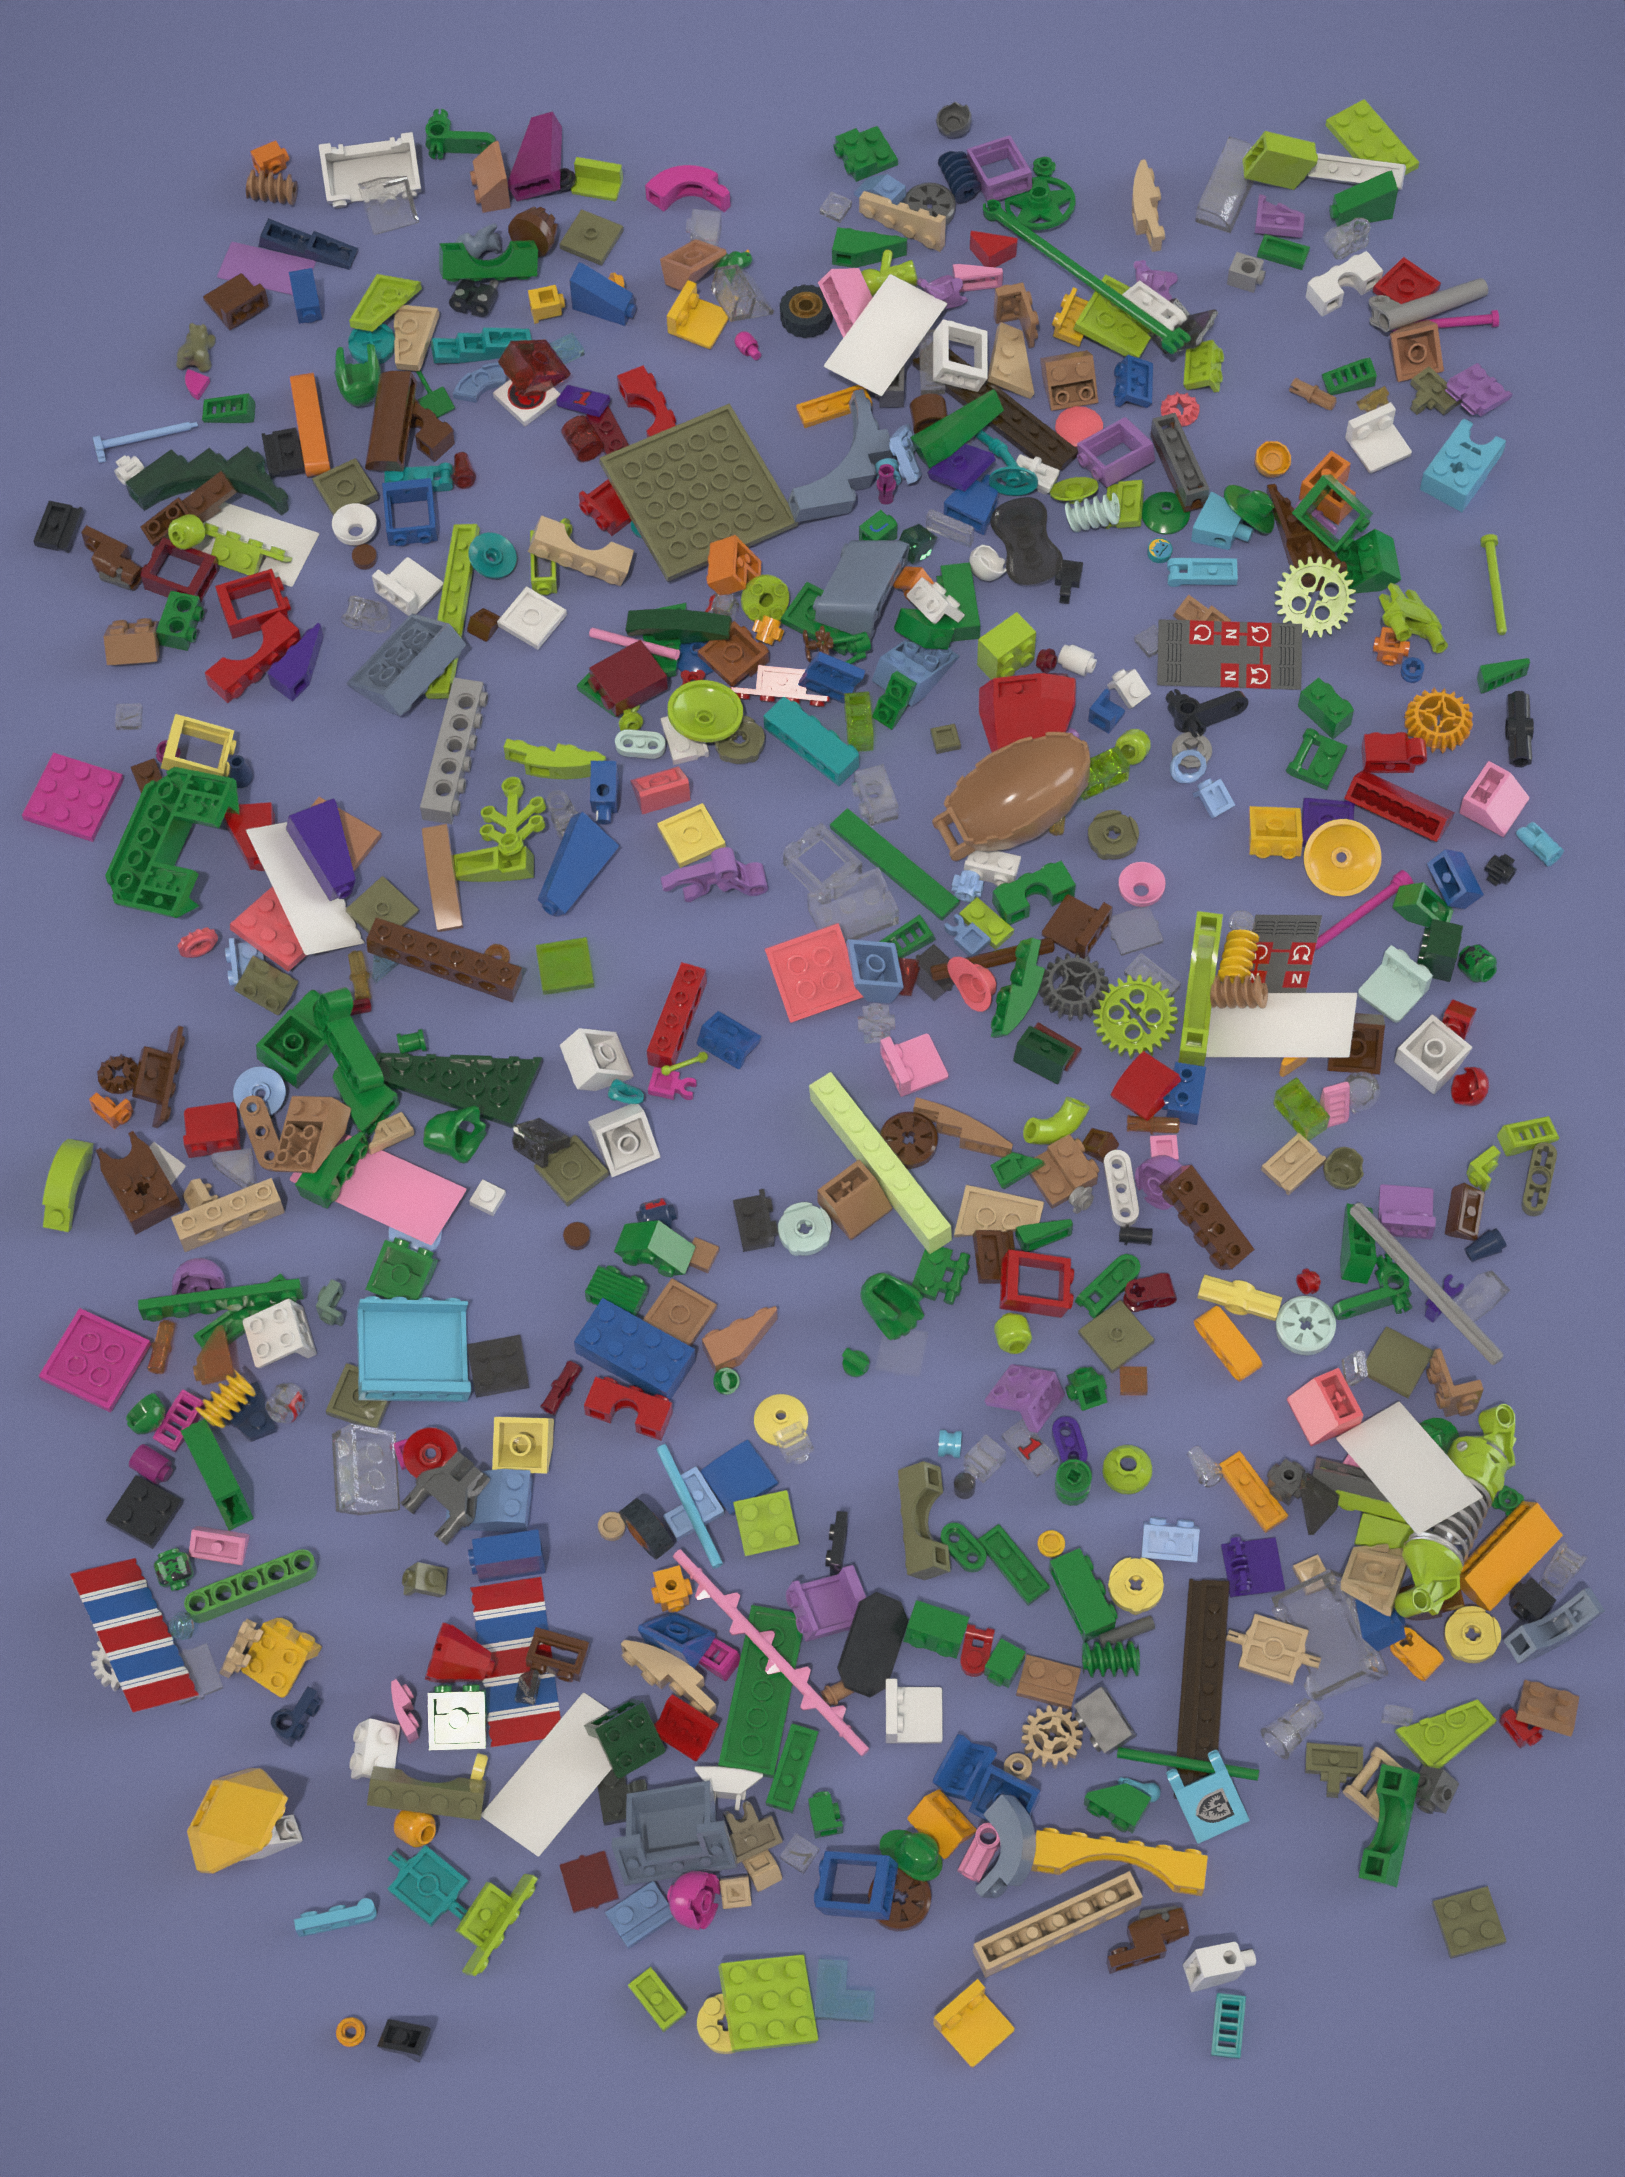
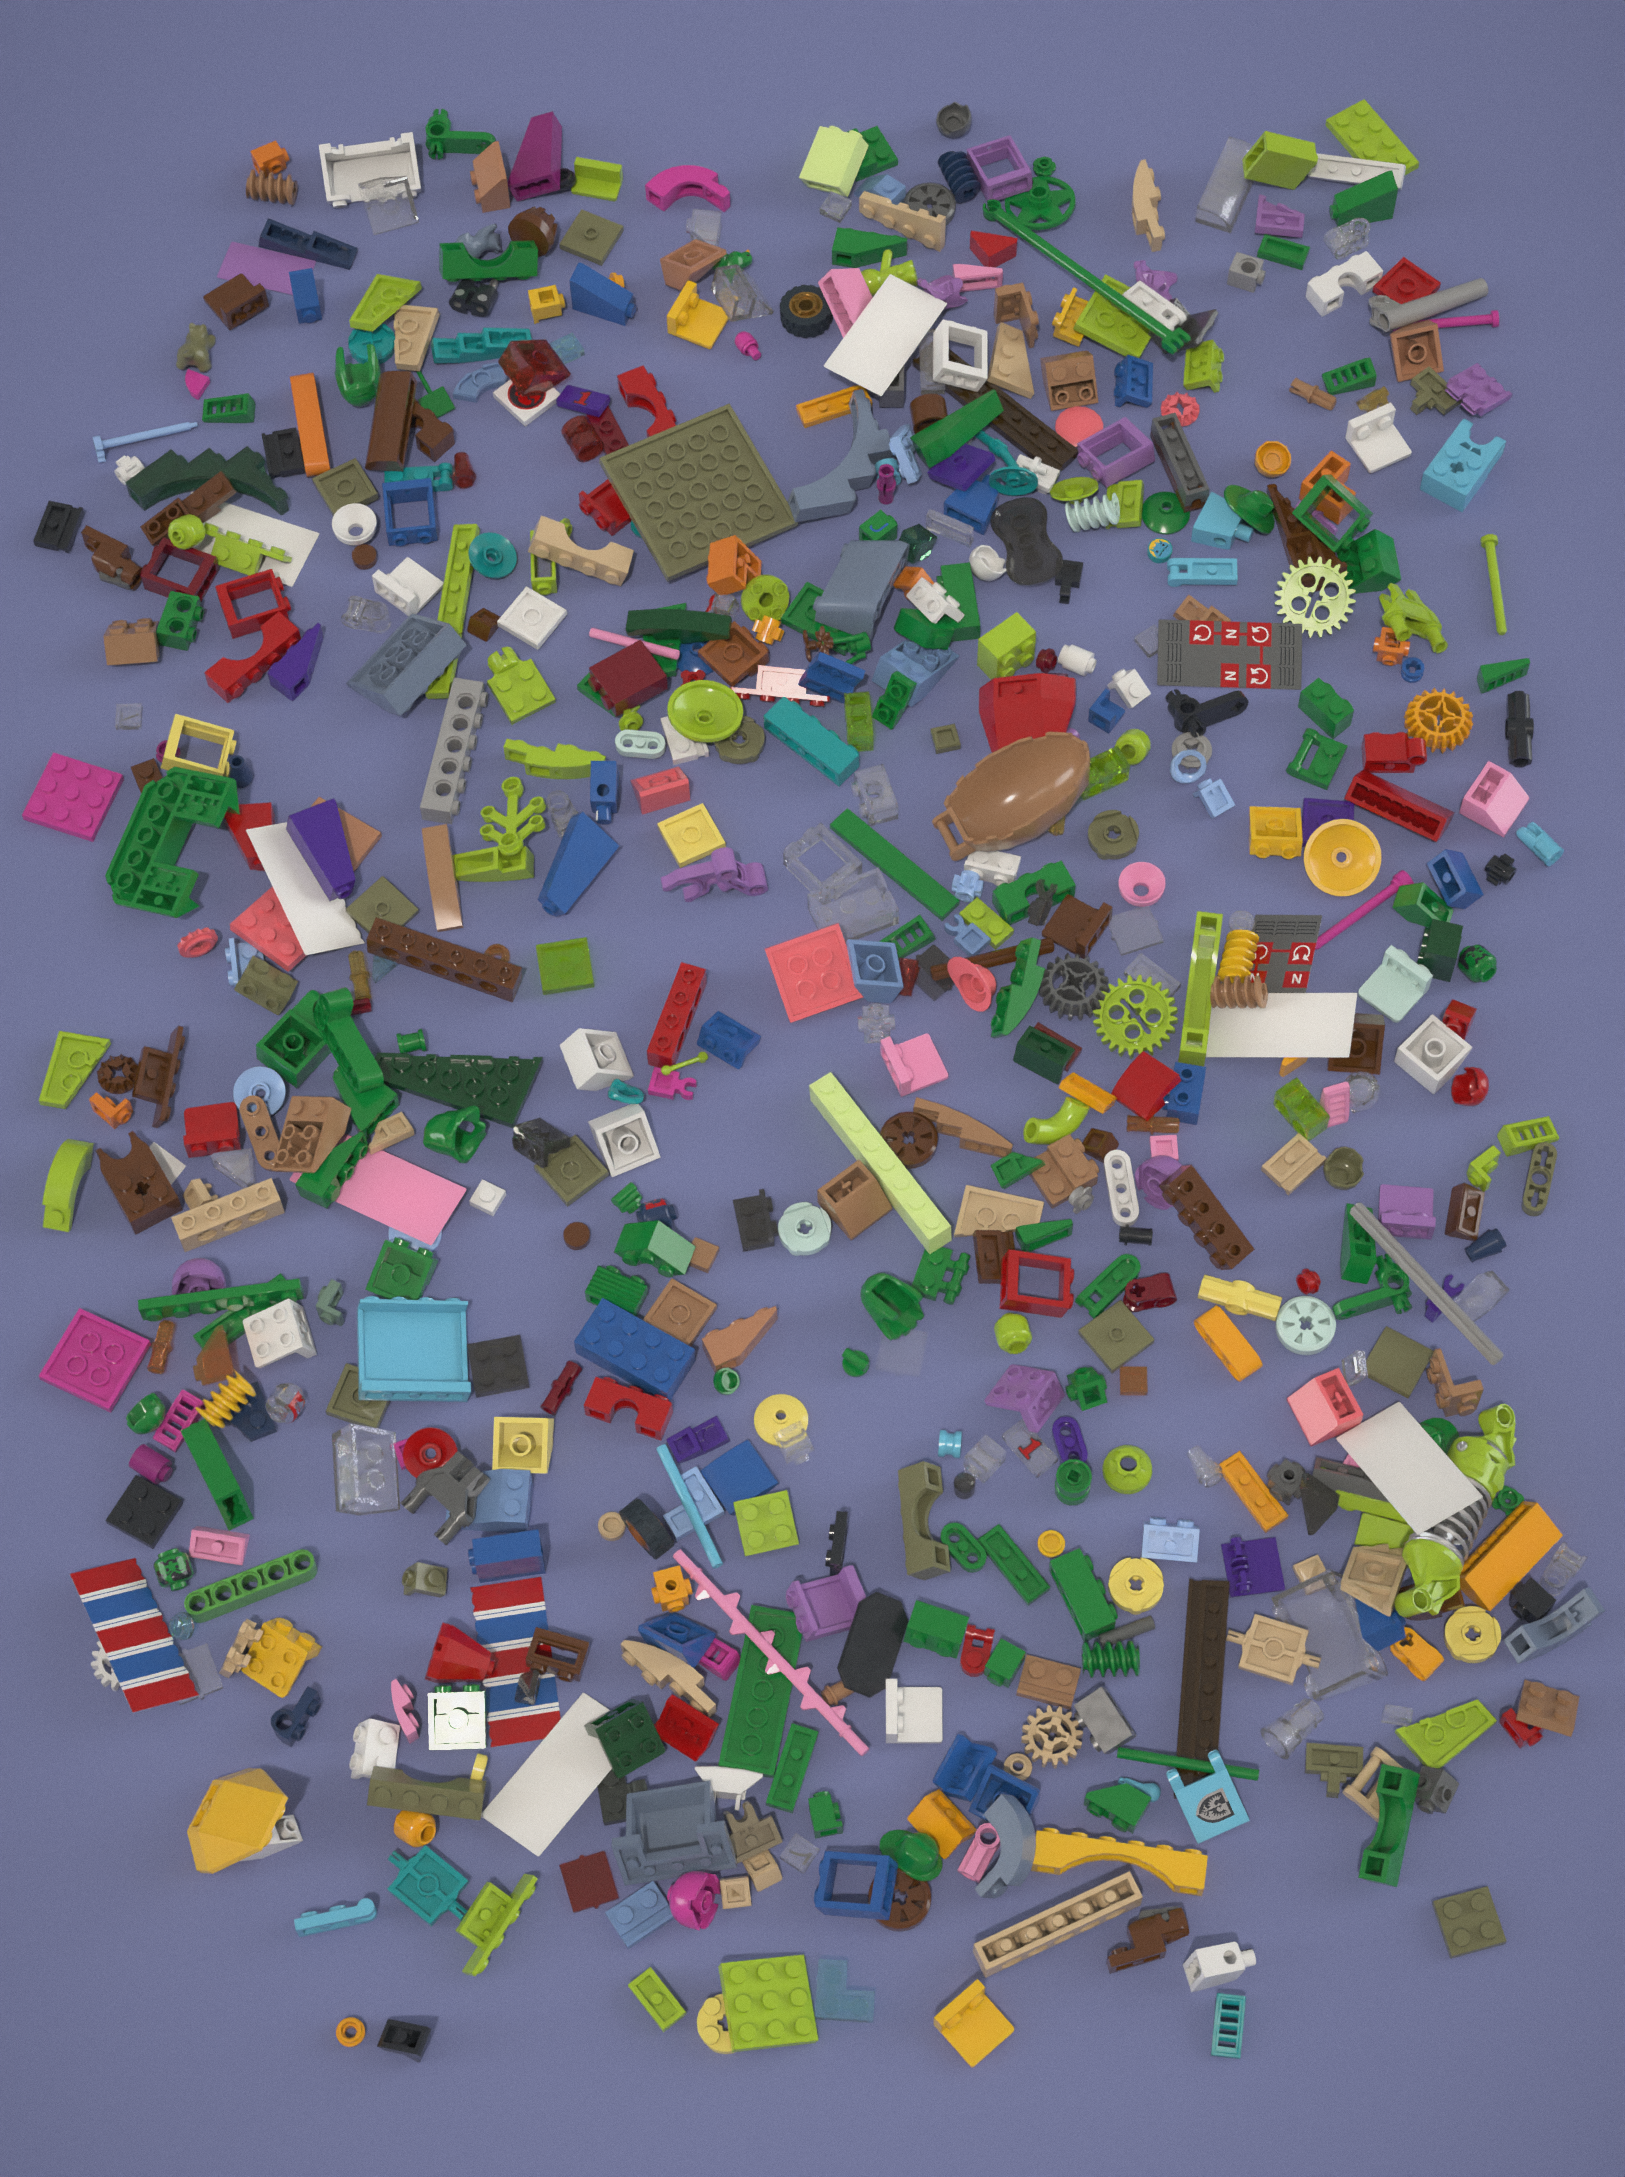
(70, 1066): none -> lime wing
(517, 685): none -> lime plate
(627, 1199): none -> green plate
(698, 1441): none -> dark purple slope
(834, 160): none -> yellowish green brick
(1041, 906): none -> clear smoke plate
(1087, 1092): none -> light orange plate

